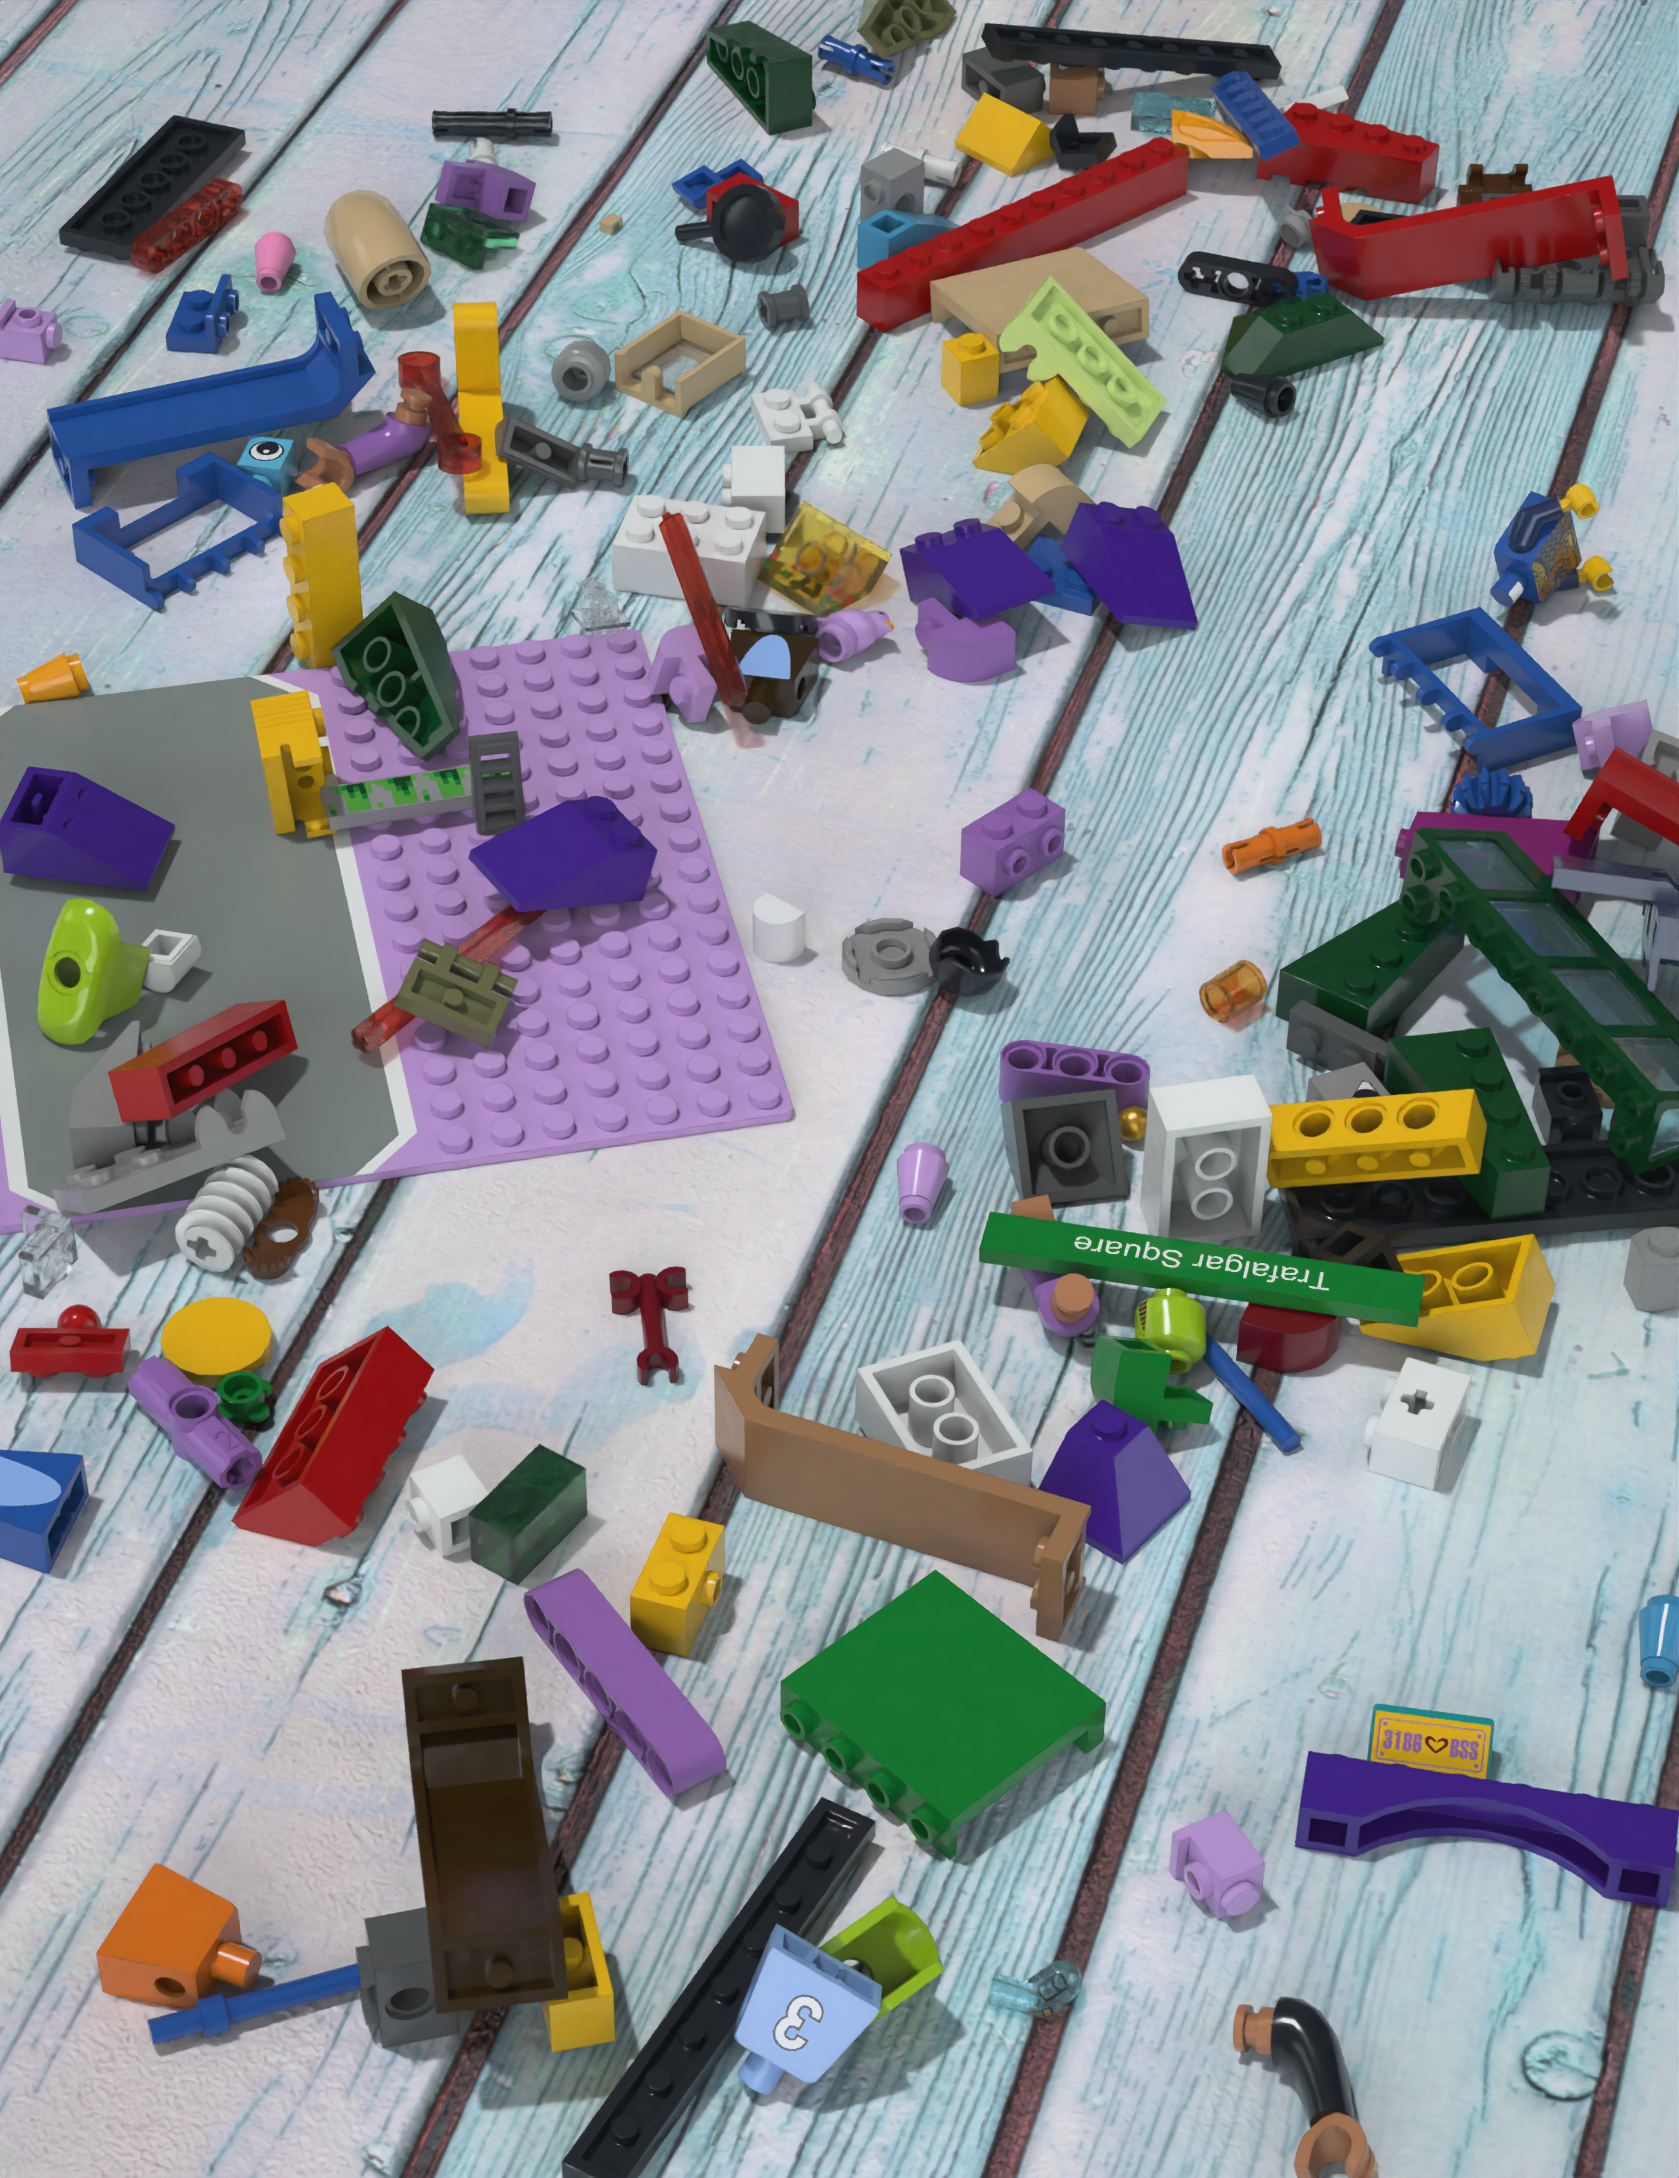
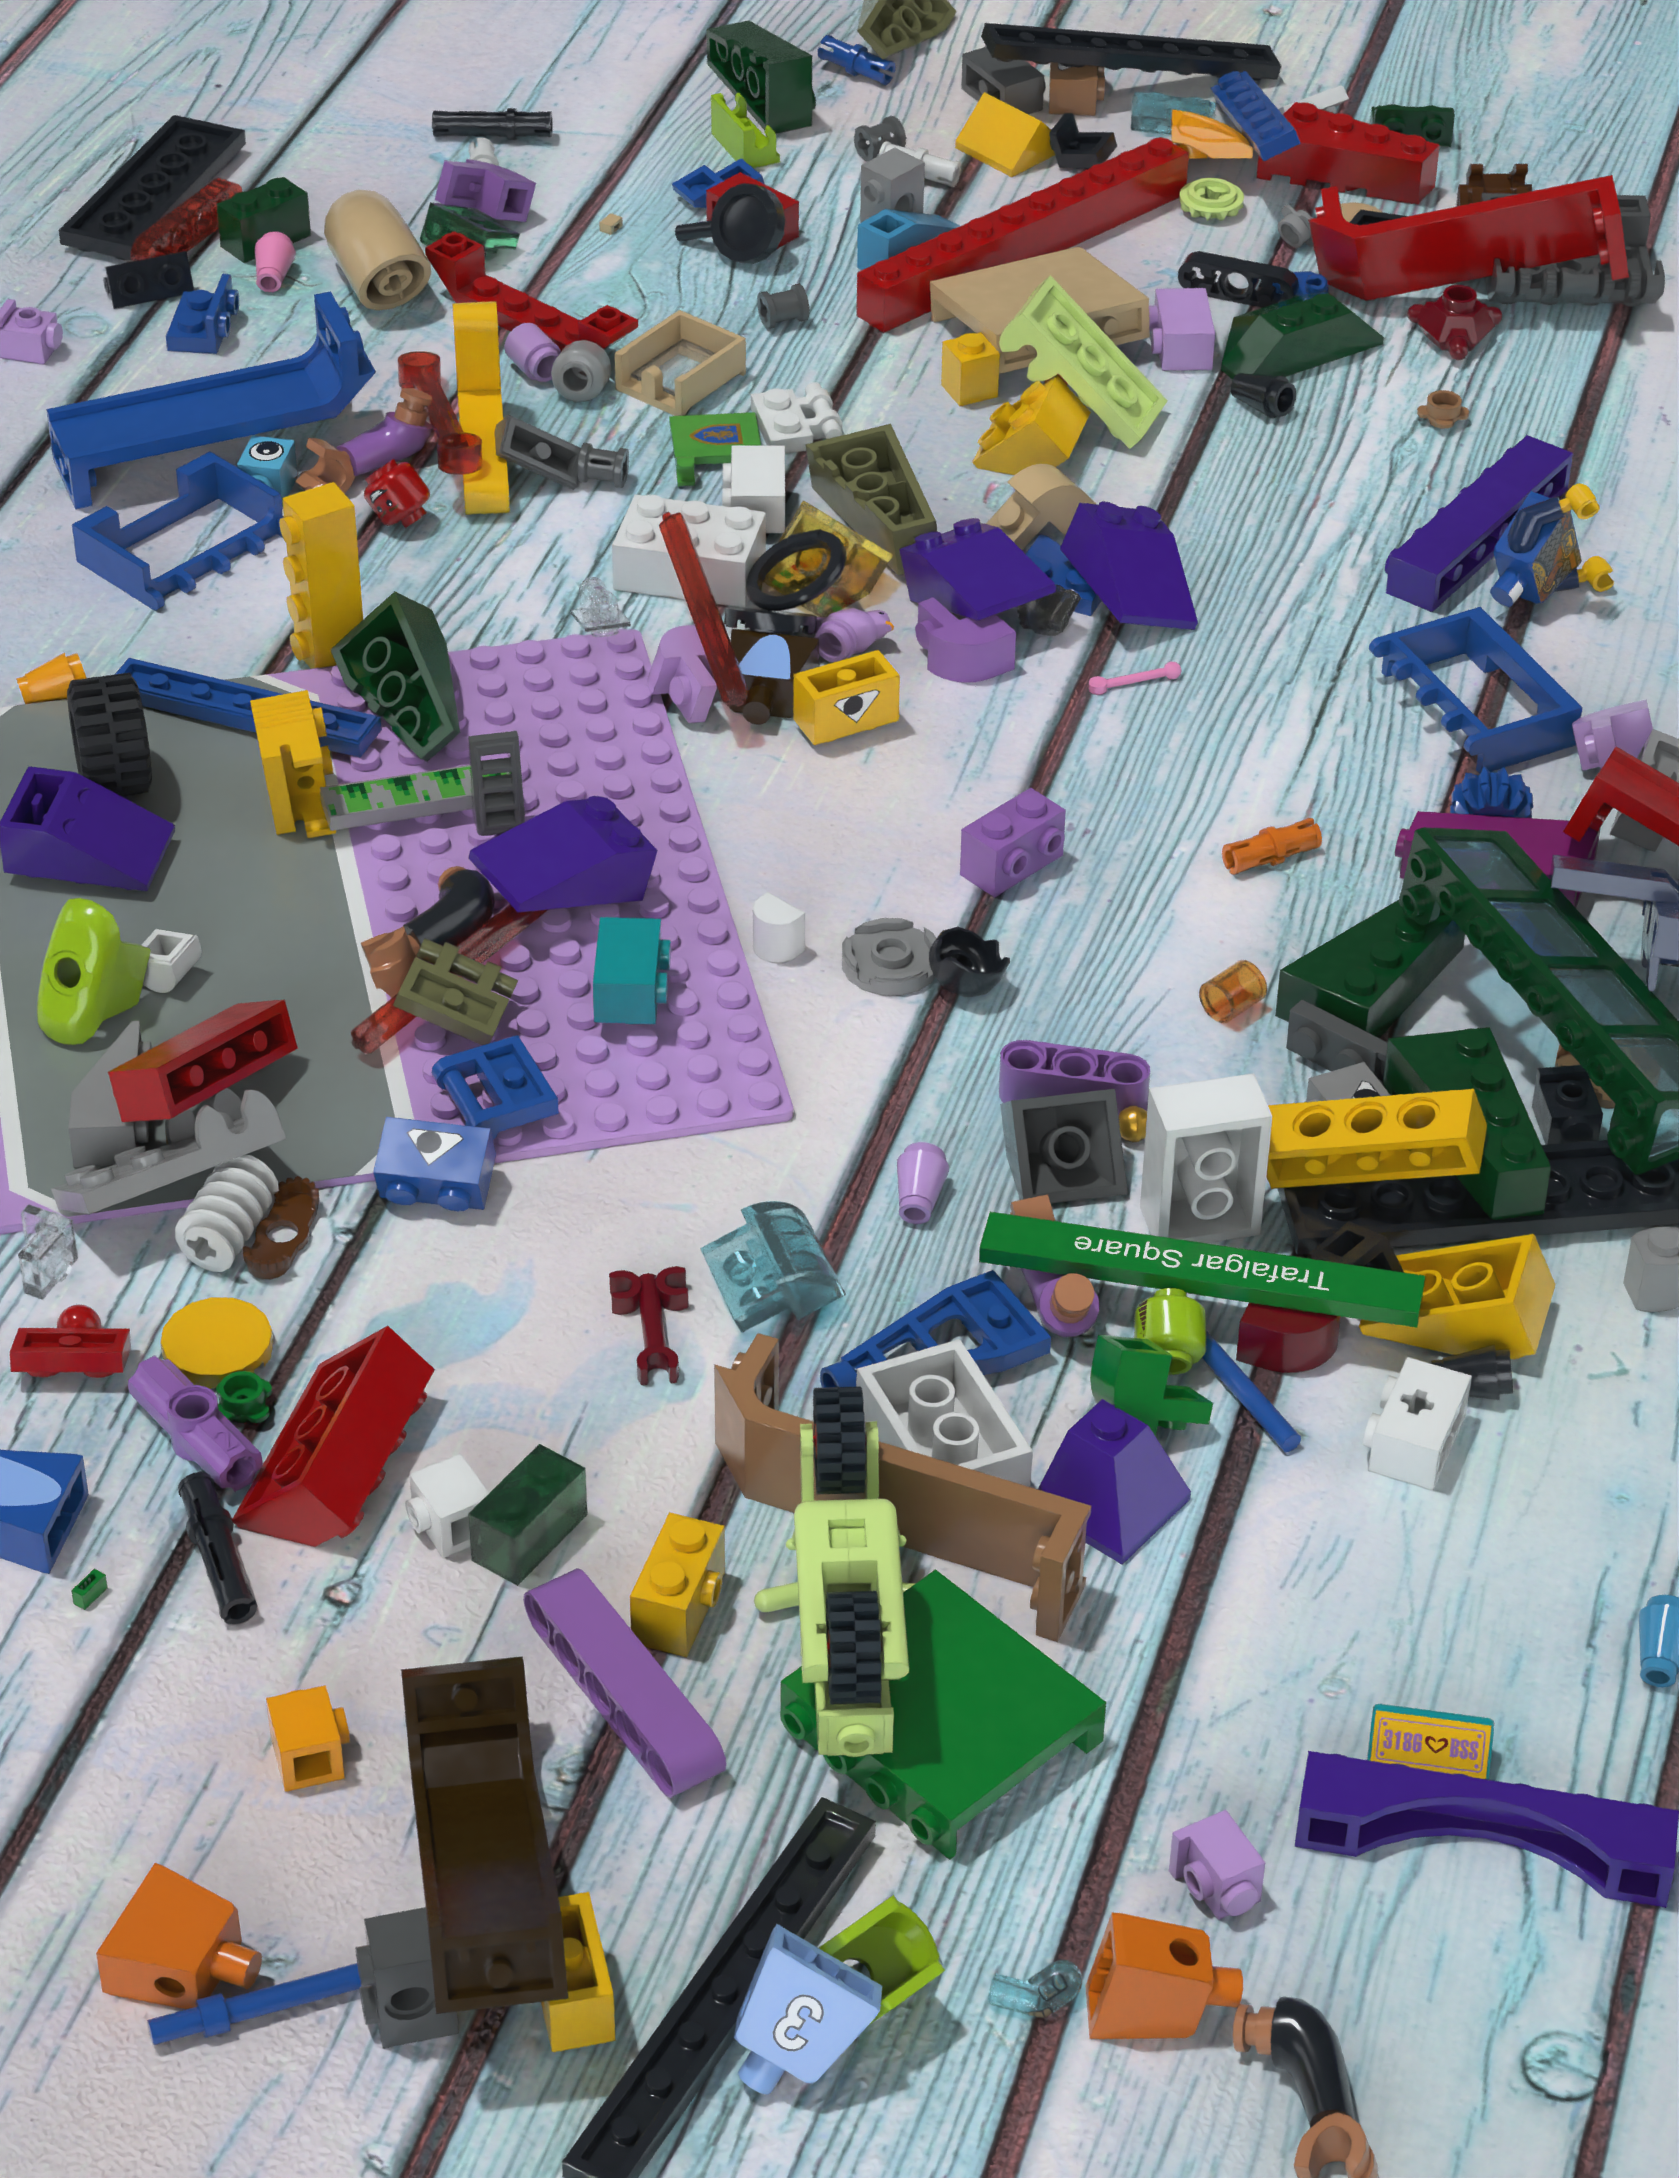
(89, 1589): none -> green piece
(110, 733): none -> black tyre
(148, 279): none -> black hinge
(211, 1531): none -> black pin
(230, 704): none -> blue tile
(265, 209): none -> dark green brick
(307, 1737): none -> light orange brick
(397, 493): none -> red head
(434, 1164): none -> brick
(462, 271): none -> red slope
(462, 908): none -> black piece
(509, 1078): none -> blue plate
(532, 351): none -> lavender brick
(629, 970): none -> teal brick
(709, 440): none -> bright green flag
(739, 133): none -> lime hinge
(772, 1265): none -> clear light blue brick
(781, 550): none -> black piece
(846, 697): none -> yellow brick
(846, 1580): none -> yellowish green piece
(864, 133): none -> dark grey bush
(872, 488): none -> olive wedge
(983, 1305): none -> blue plate
(1049, 613): none -> clear smoke piece
(1099, 685): none -> bright pink hinge
(1154, 1980): none -> orange torso
(1182, 329): none -> lavender brick
(1211, 198): none -> yellowish green gear
(1430, 122): none -> dark green bracket
(1443, 409): none -> medium nougat plate
(1455, 320): none -> dark red rock
(1466, 531): none -> dark purple brick
(1488, 1368): none -> black cone

